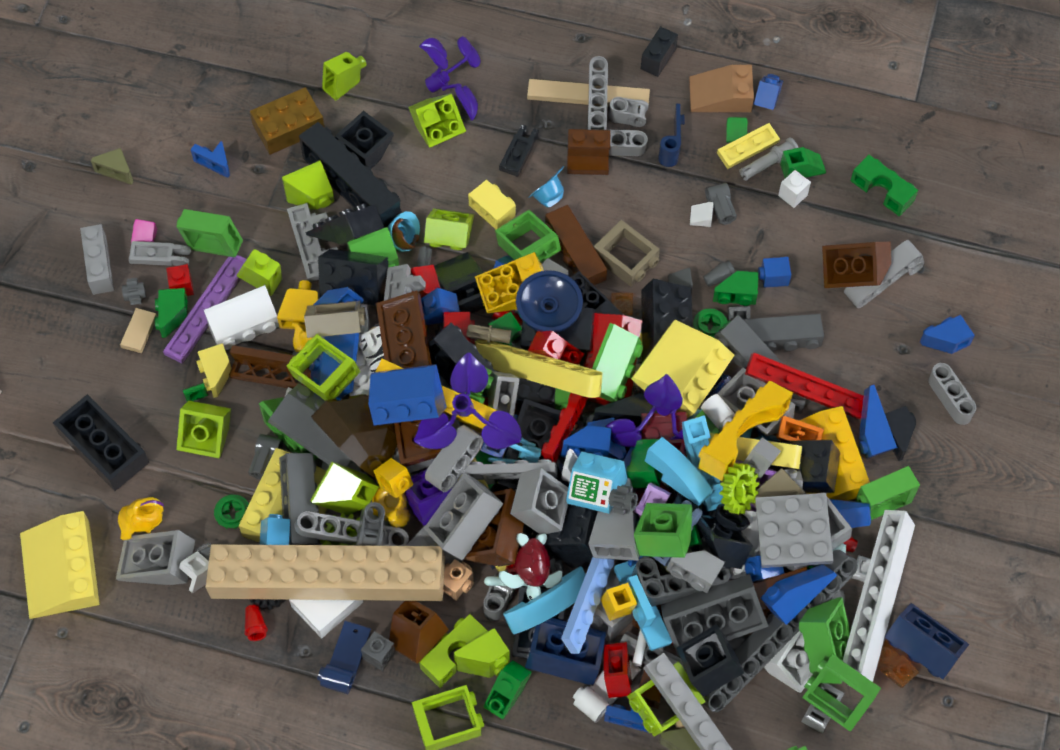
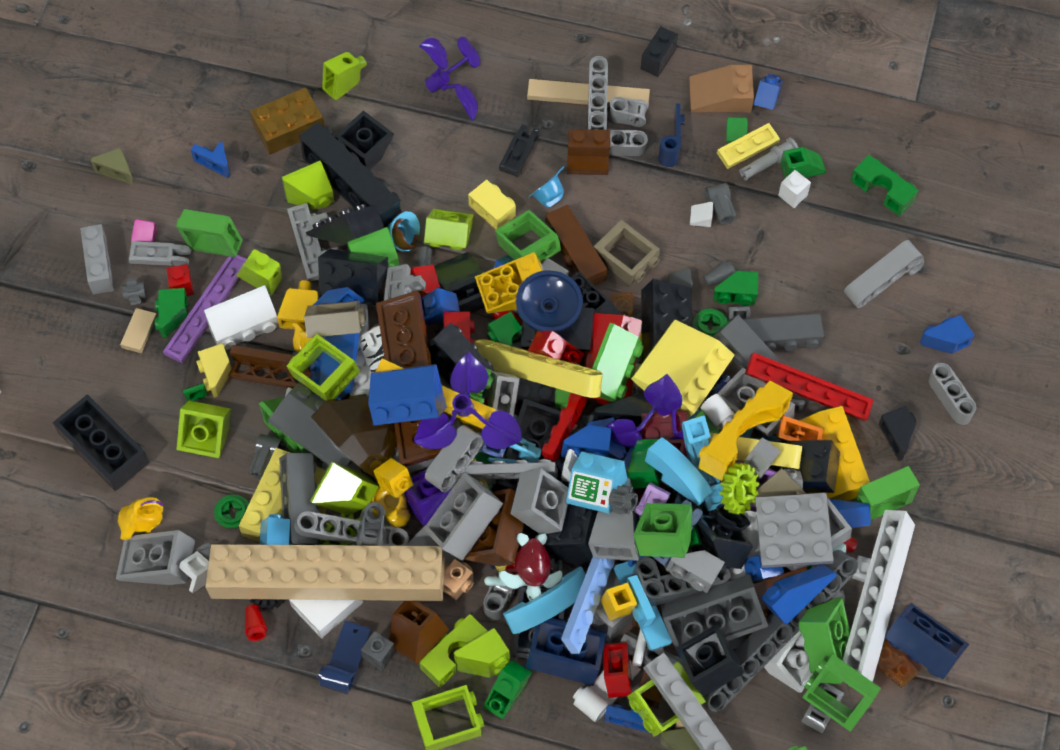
(59, 566): light yellow slope -> none
(437, 119): lime slope -> none
(489, 333): dark tan axle -> none
(775, 272): blue brick -> none
(856, 264): reddish brown slope -> none
(874, 428): blue slope -> none

